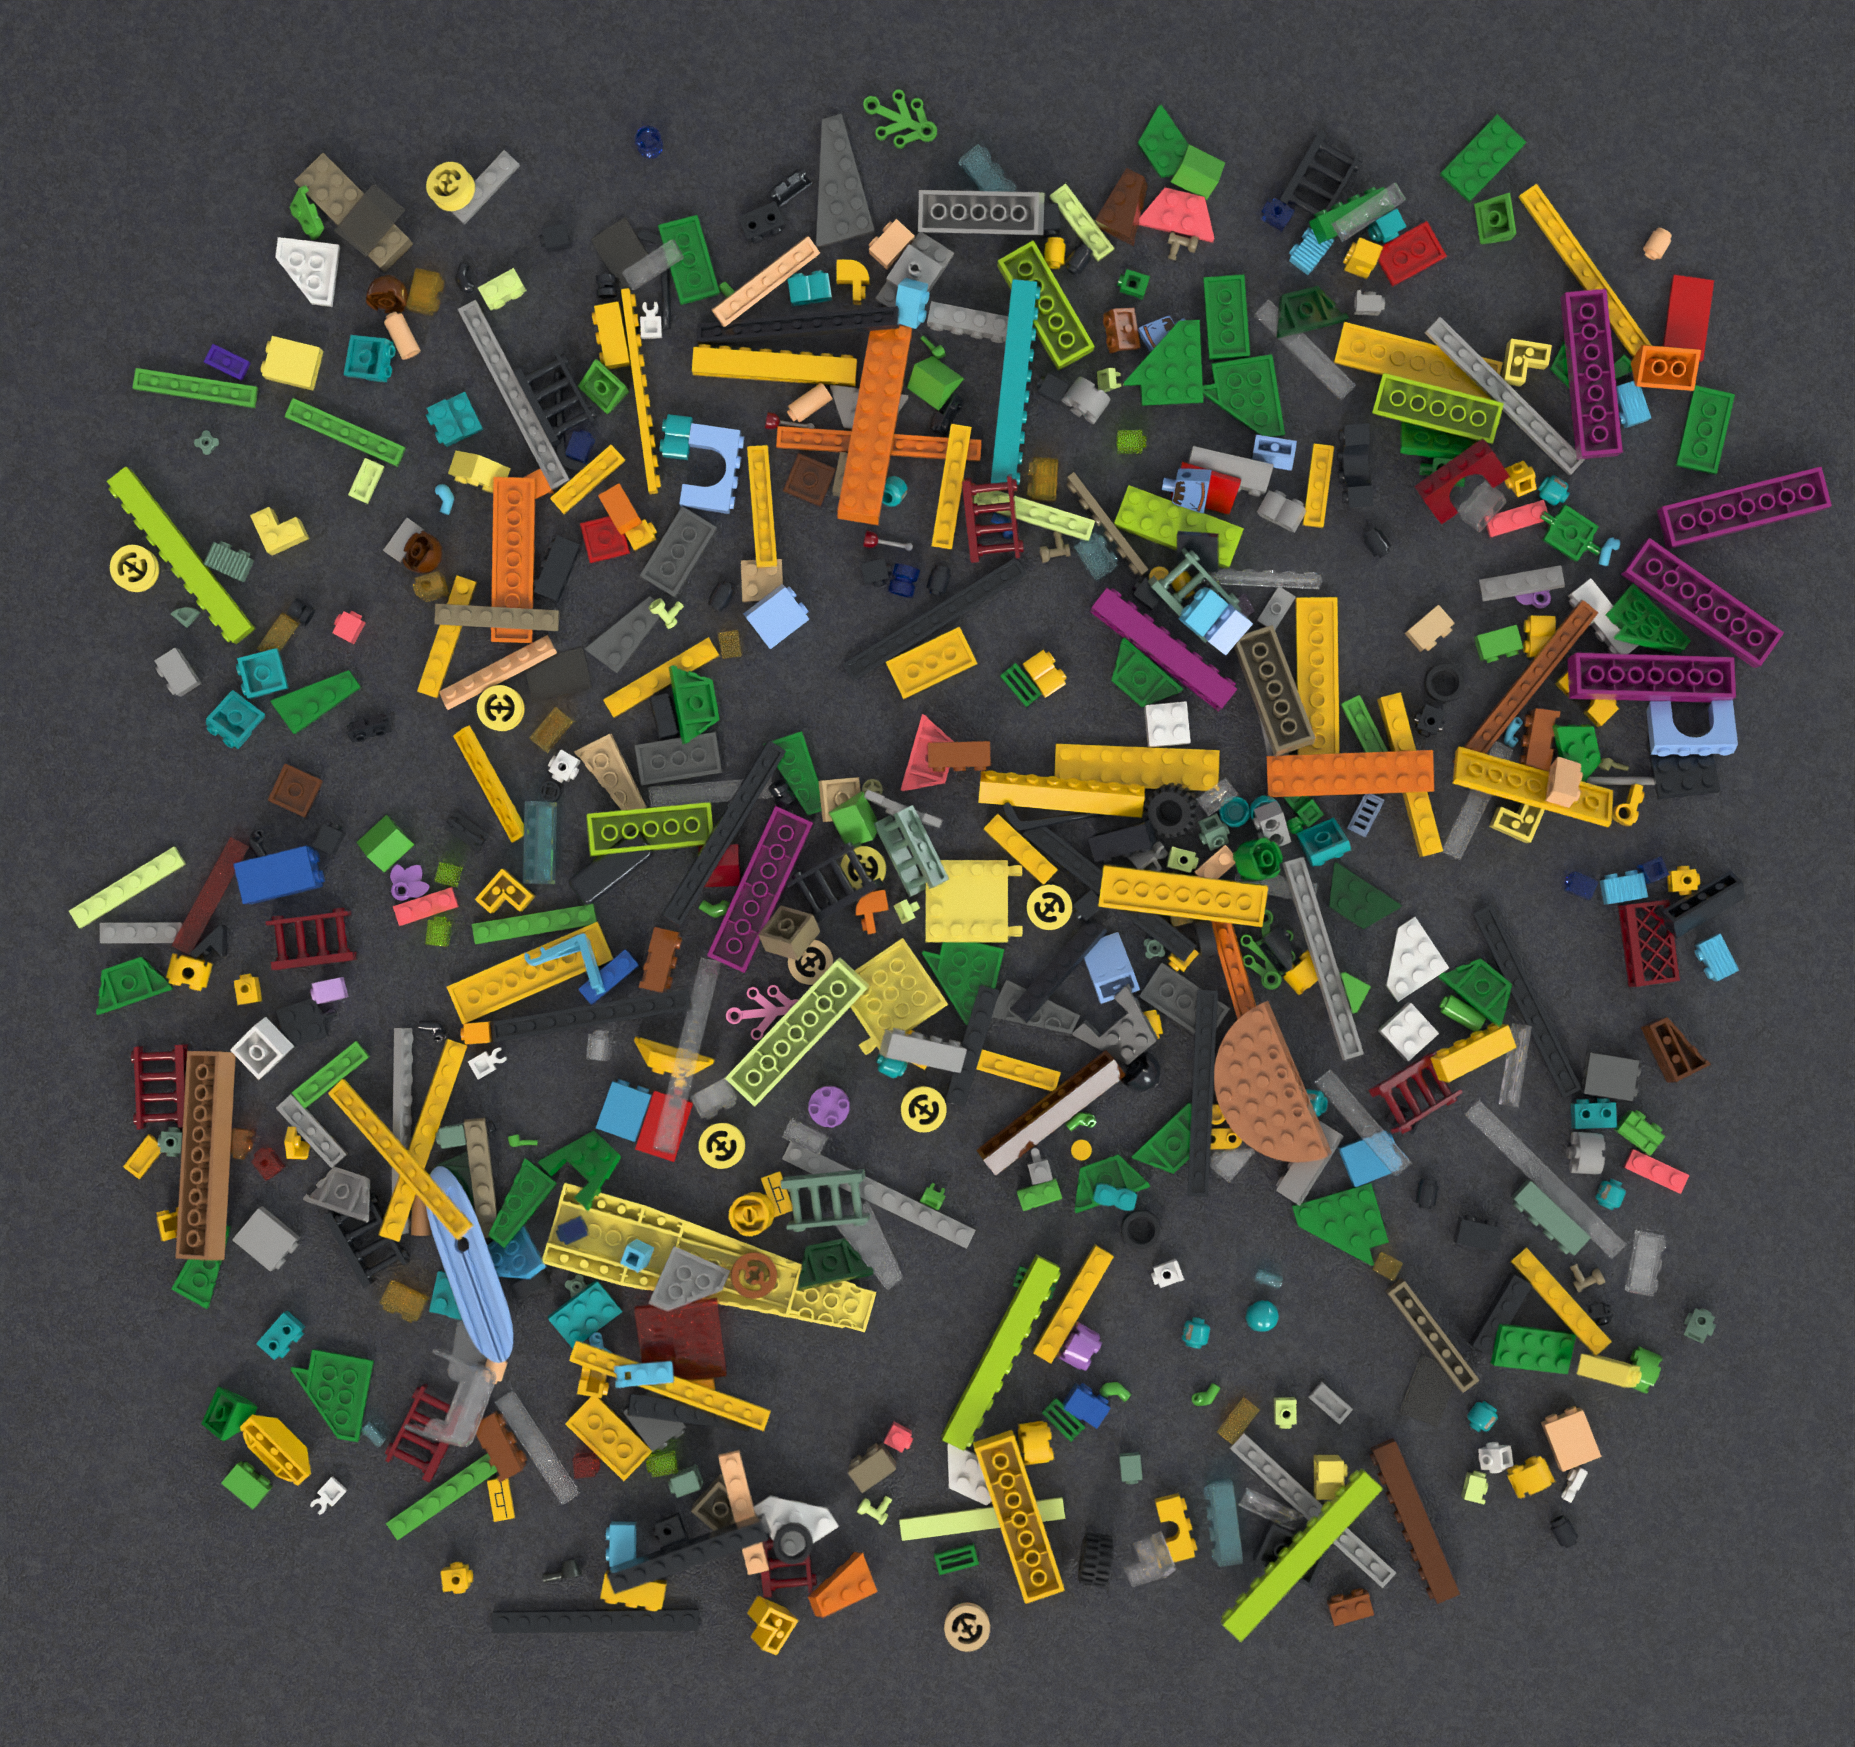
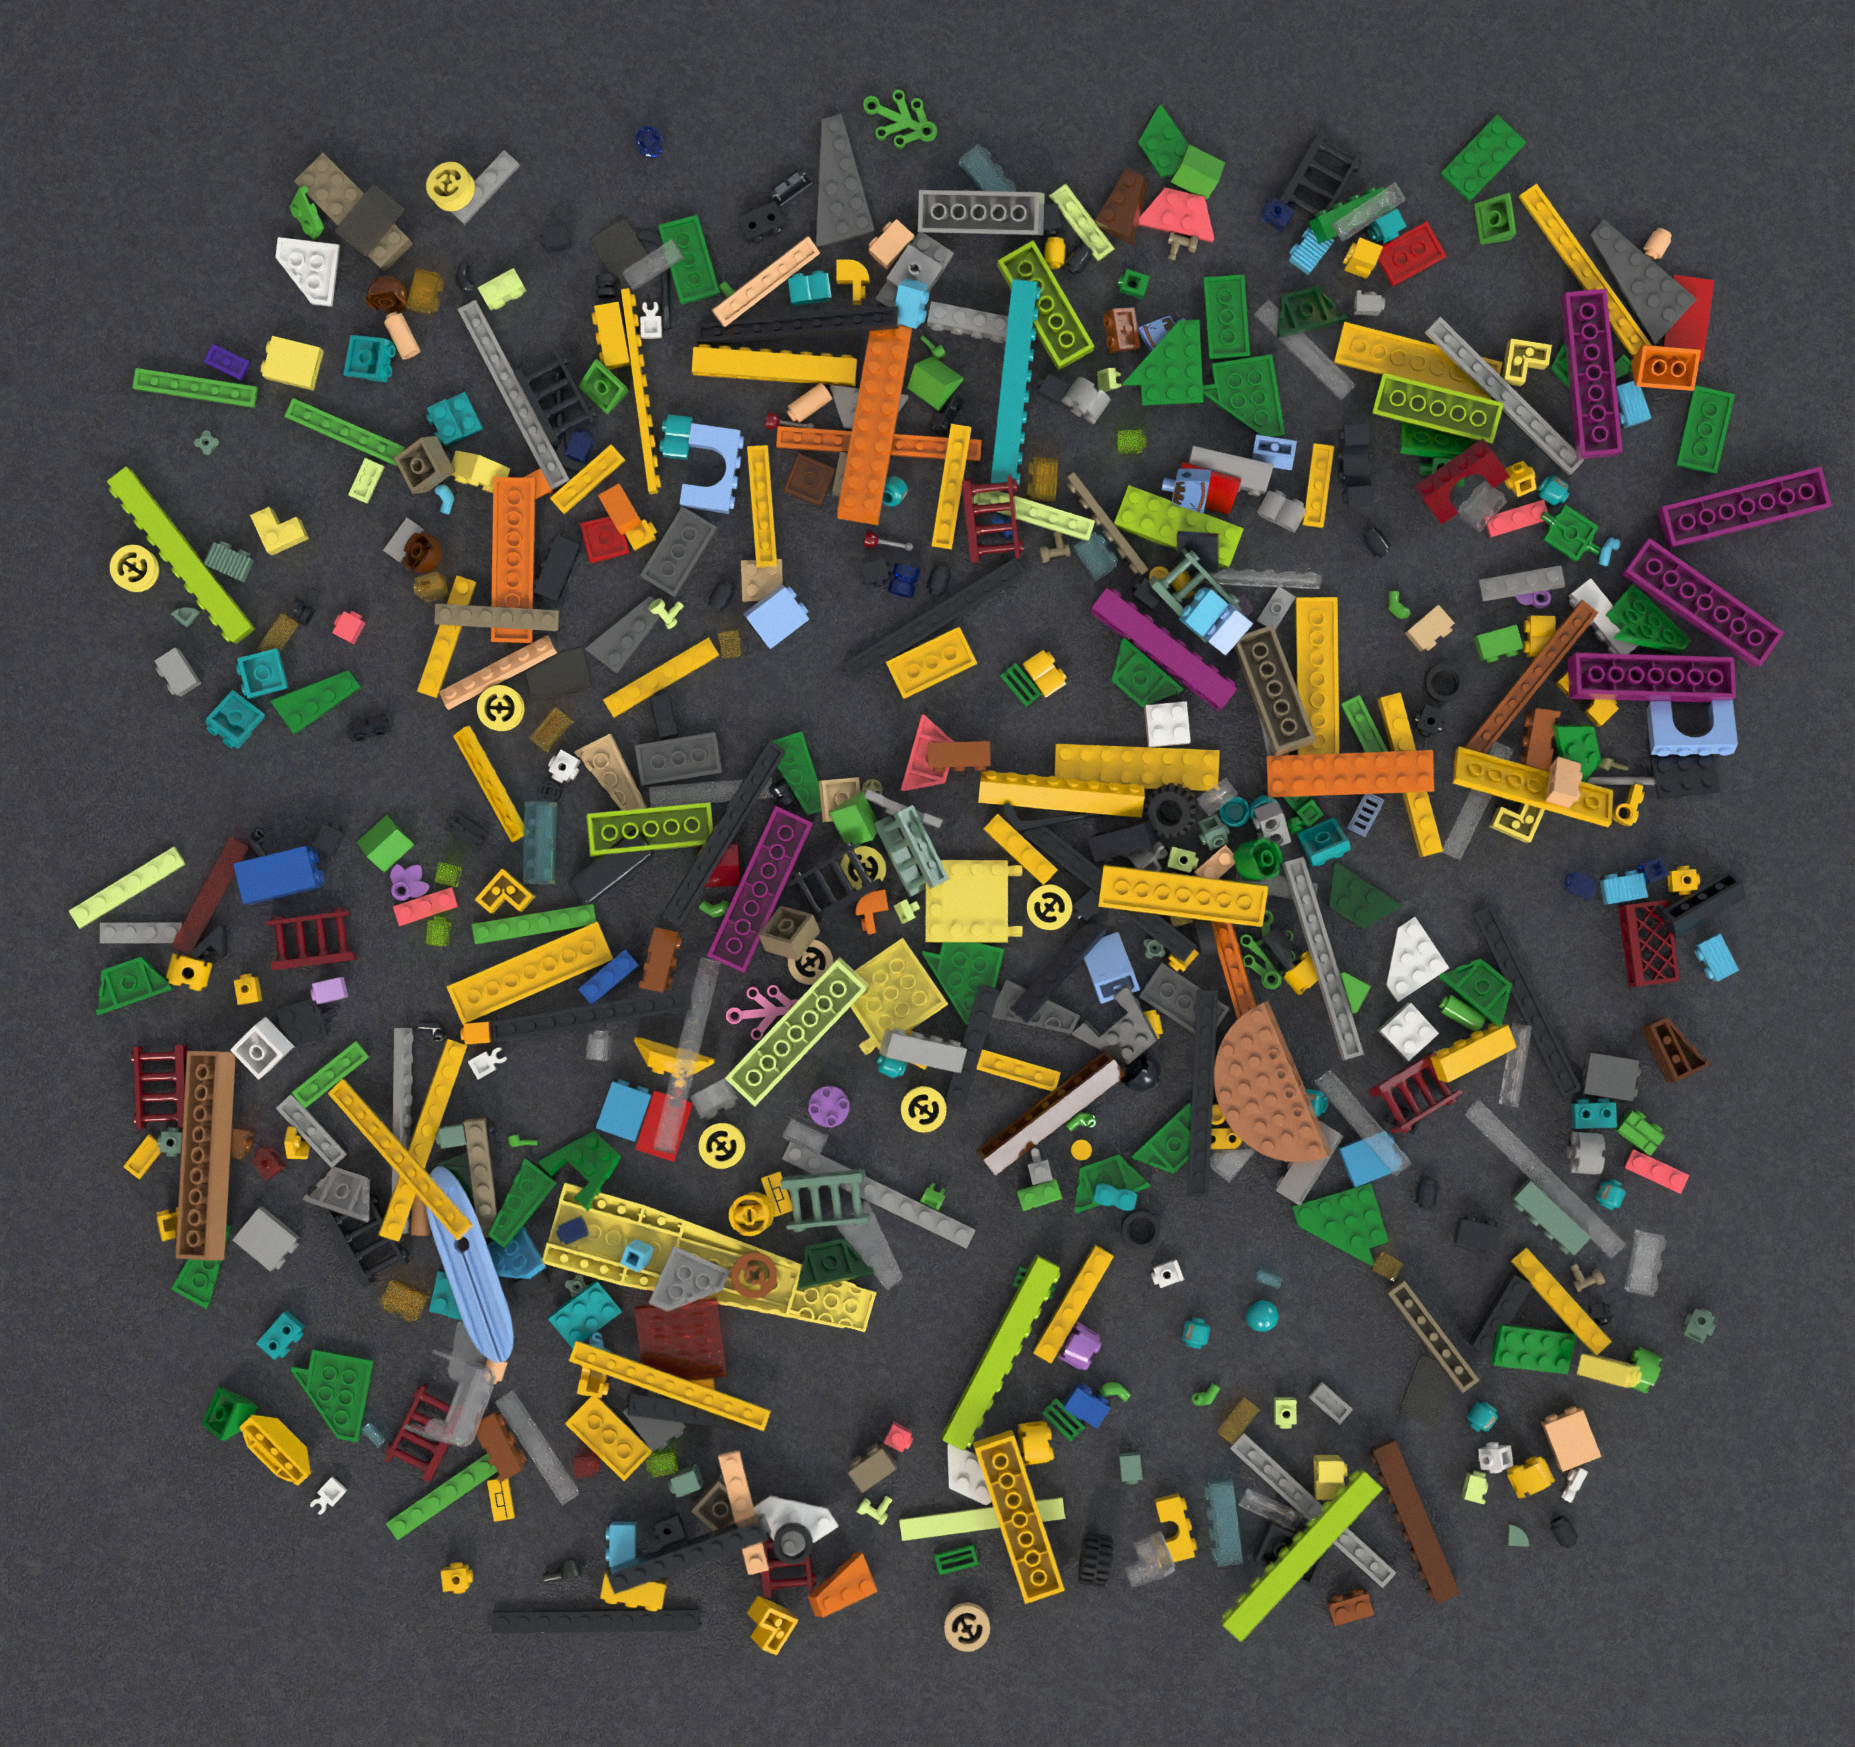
(247, 1484): bright green brick -> none
(295, 790): reddish brown plate -> none
(424, 464): none -> dark tan brick
(570, 946): medium azure hinge -> none
(644, 1374): medium azure plate -> none
(694, 702): green wing -> none
(1397, 608): none -> bright green arm
(1511, 730): medium azure arm -> none
(1516, 1536): none -> sand green tile
(1647, 288): none -> dark grey wing

